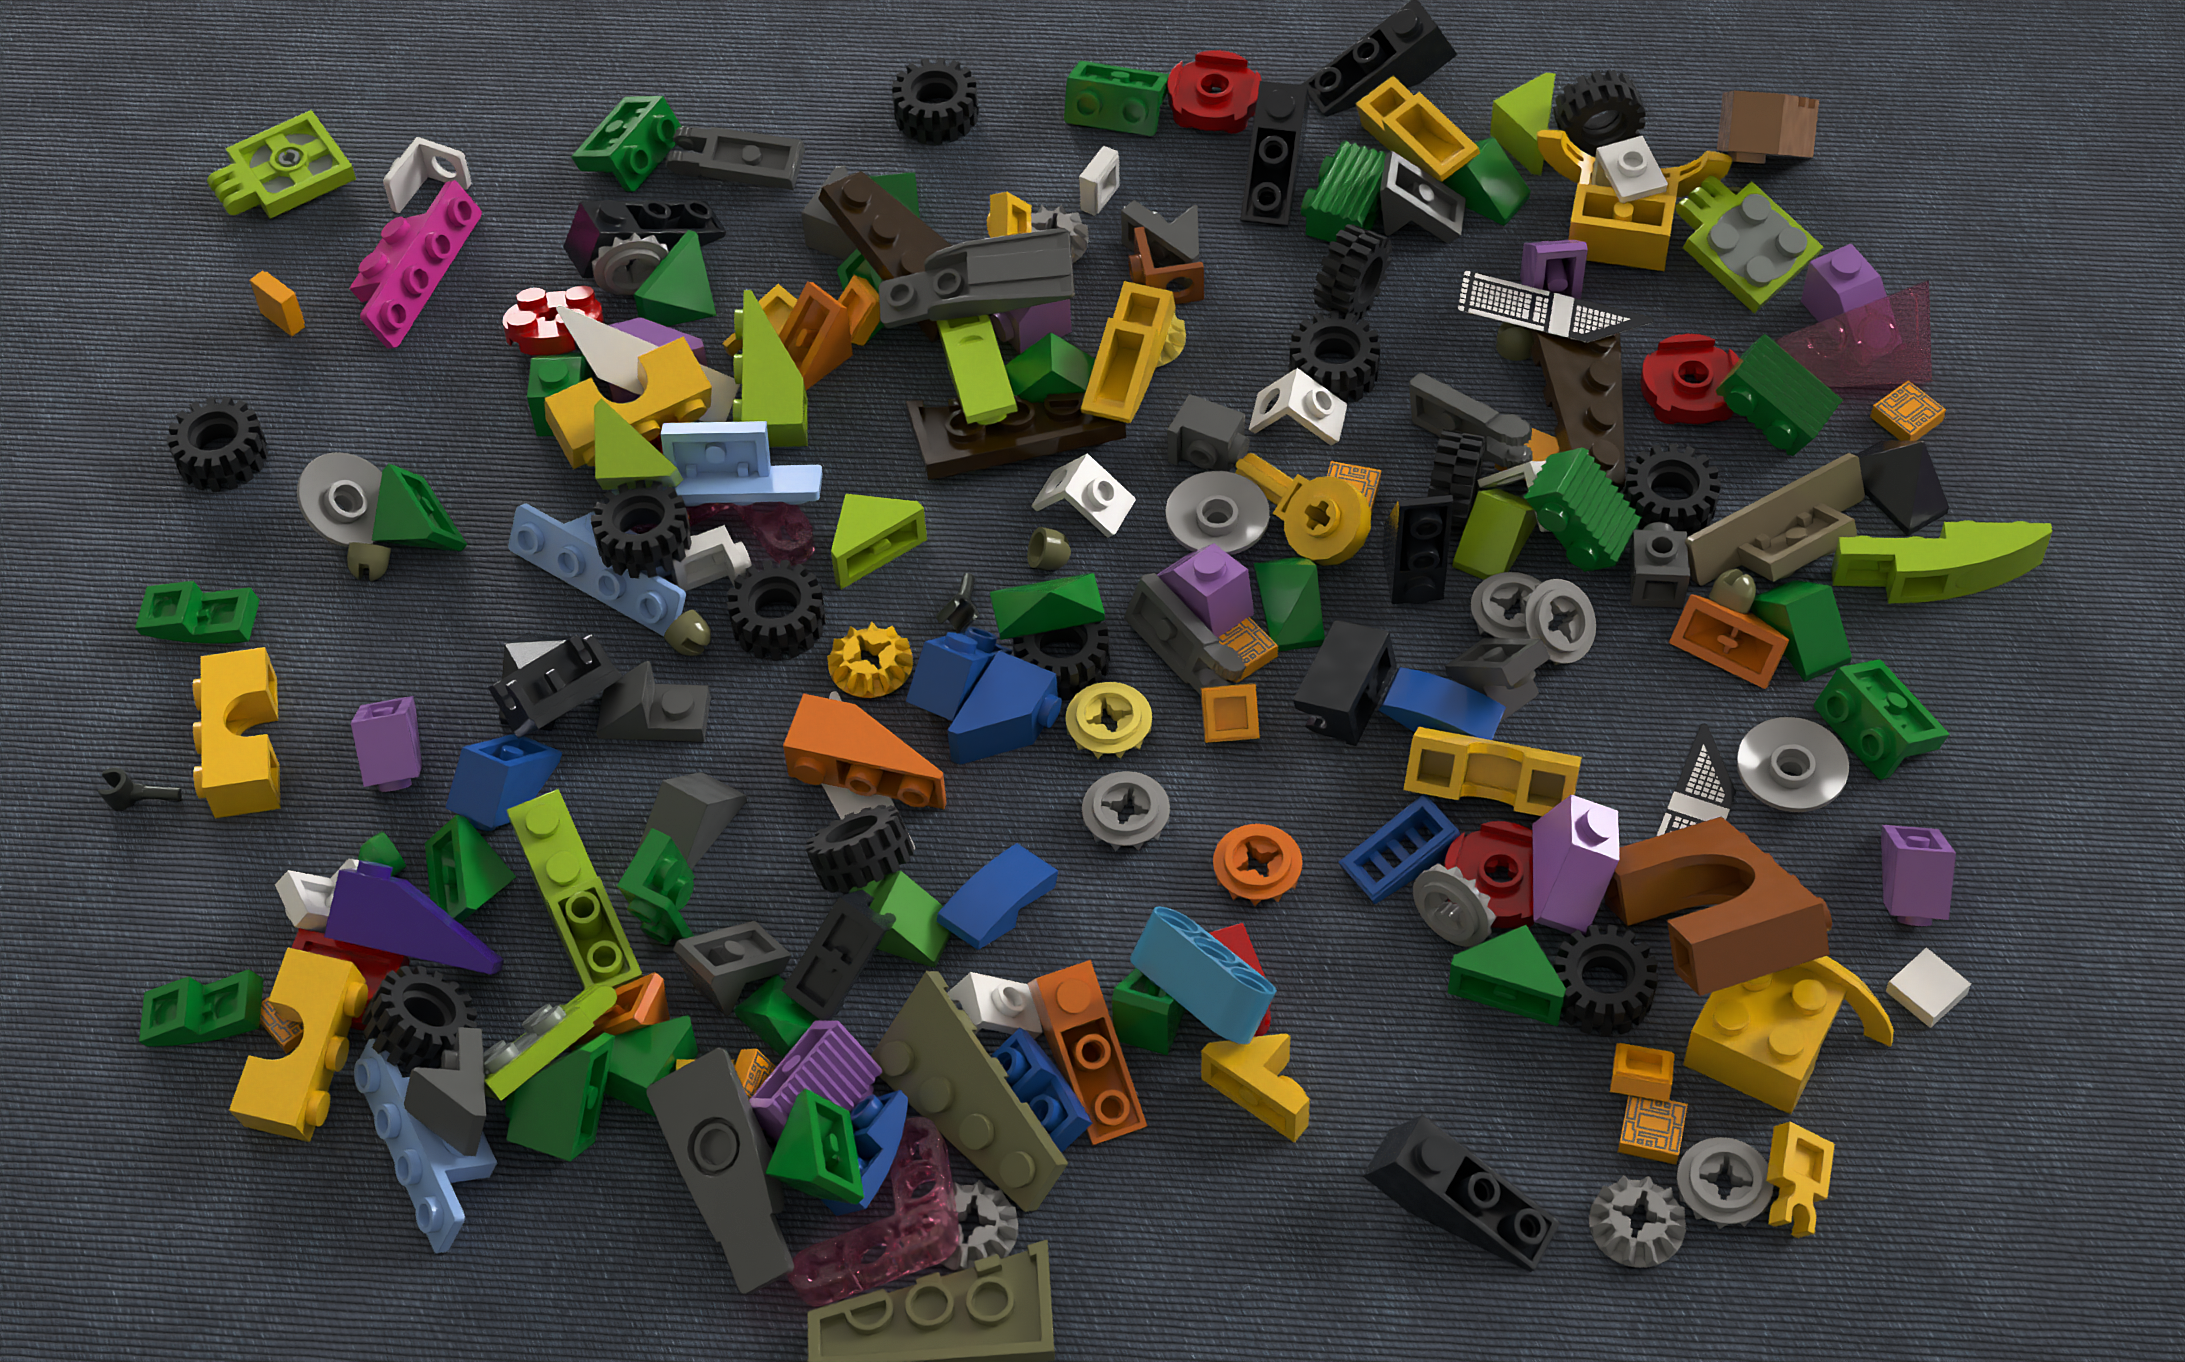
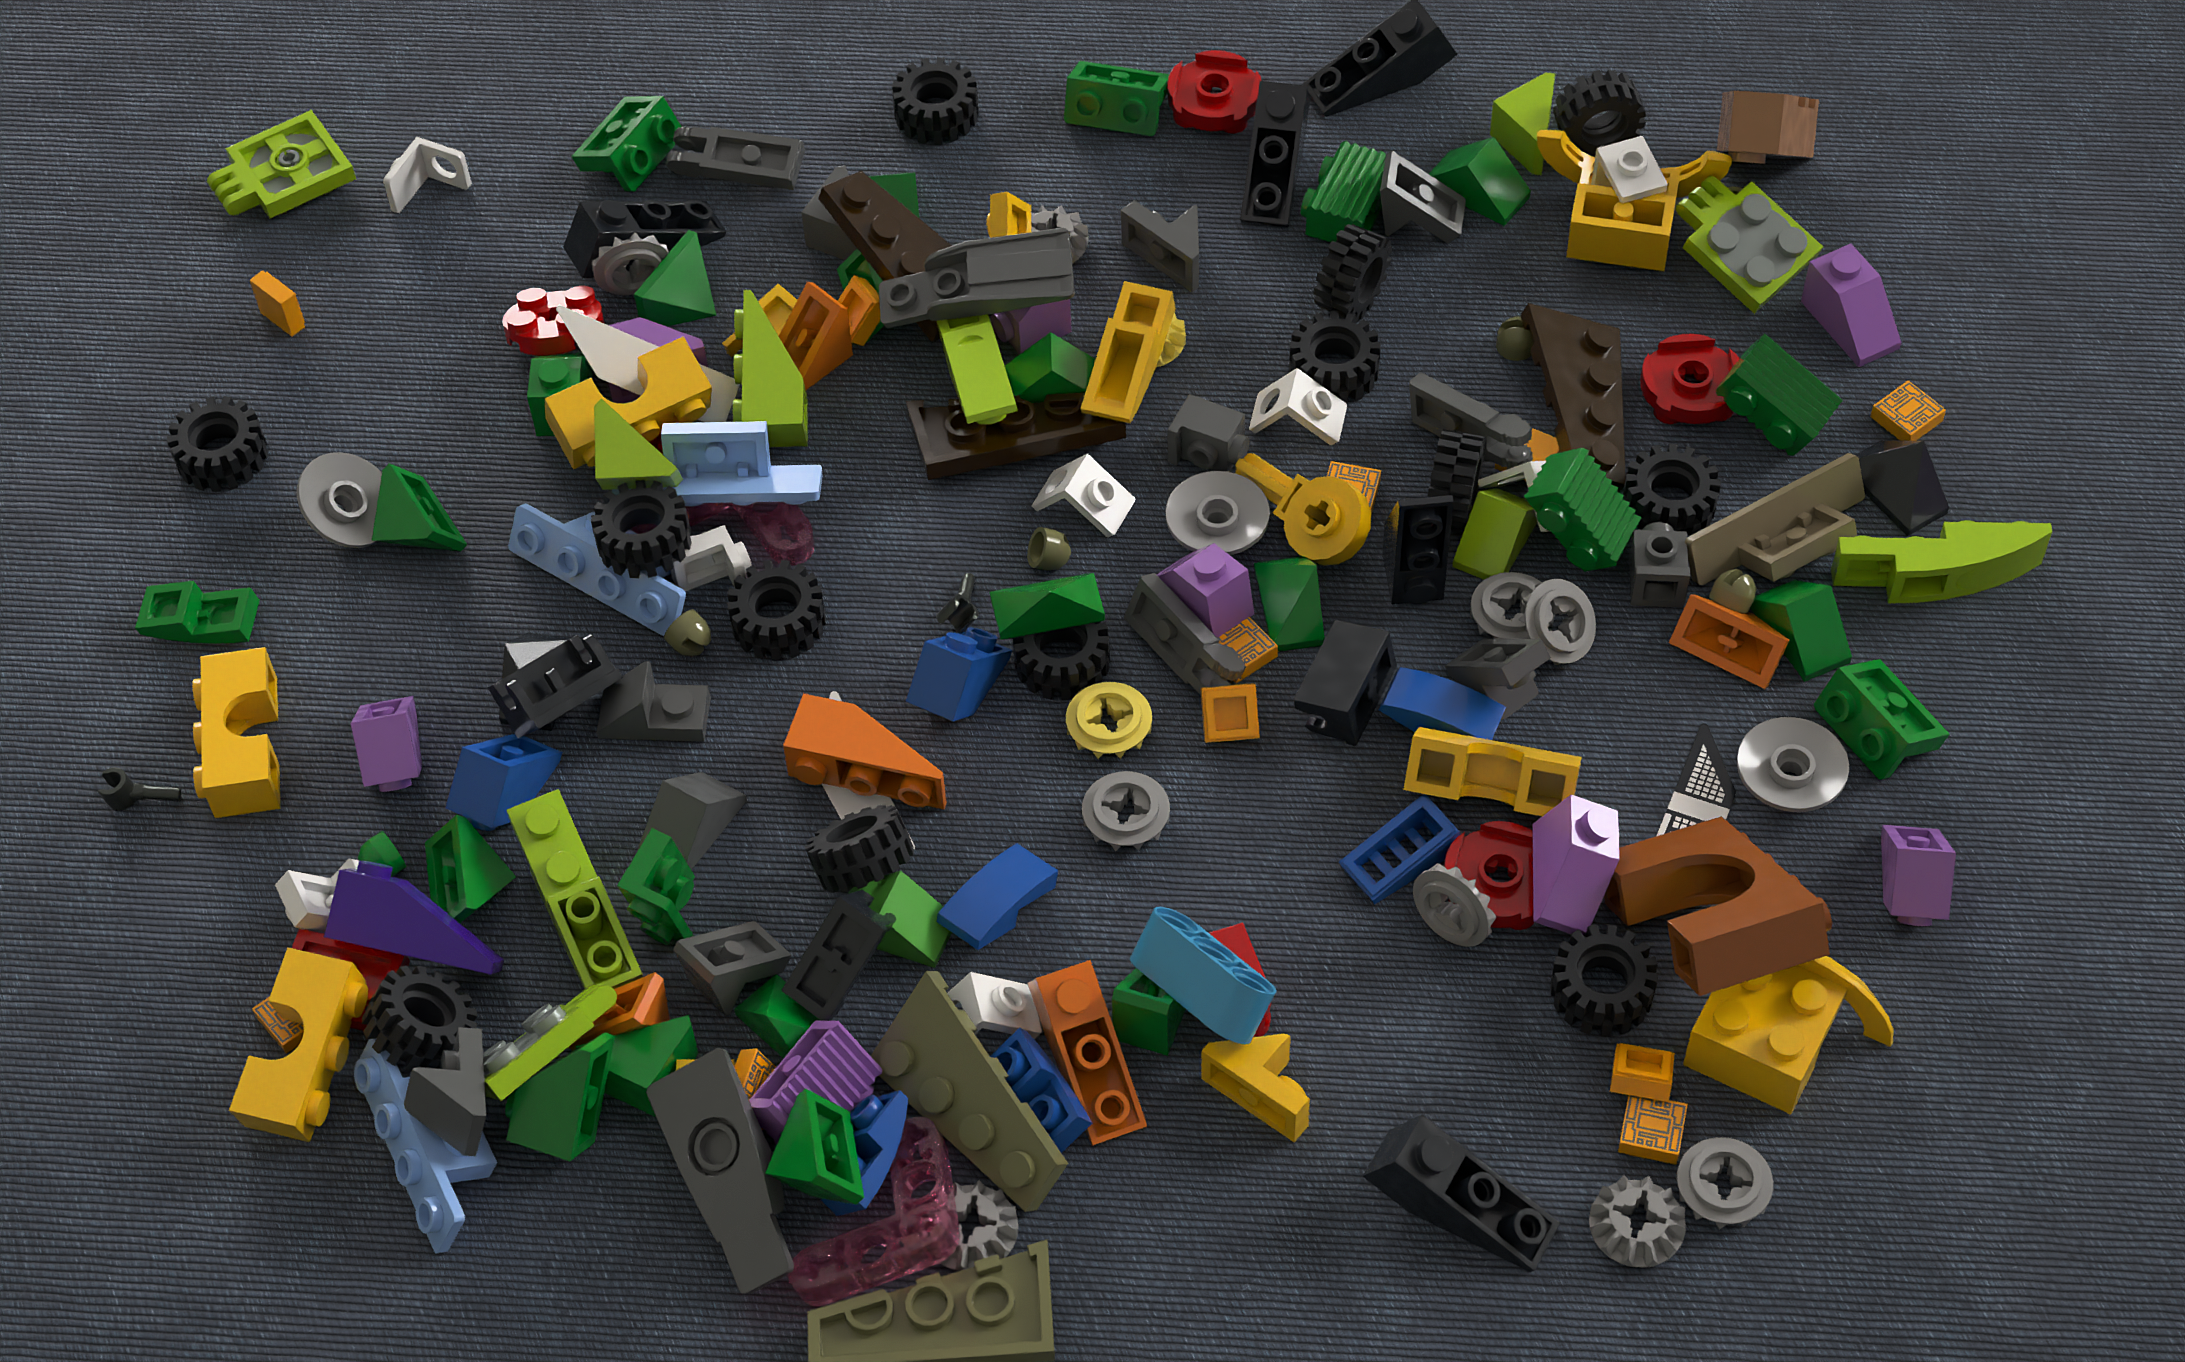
(199, 1013): green slope -> none
(368, 556): olive hinge -> none
(412, 262): dark pink bracket -> none
(858, 675): yellow gear -> none
(874, 533): lime slope -> none
(1004, 710): blue slope -> none
(1099, 180): white tile -> none
(1143, 271): dark orange bracket -> none
(1266, 845): orange gear -> none
(1415, 129): yellow slope -> none
(1510, 976): green slope -> none
(1544, 309): sticker -> none
(1555, 266): medium lavender slope -> none
(1802, 1170): yellow plate -> none
(1869, 344): clear pink wing -> none
(1928, 987): white tile -> none

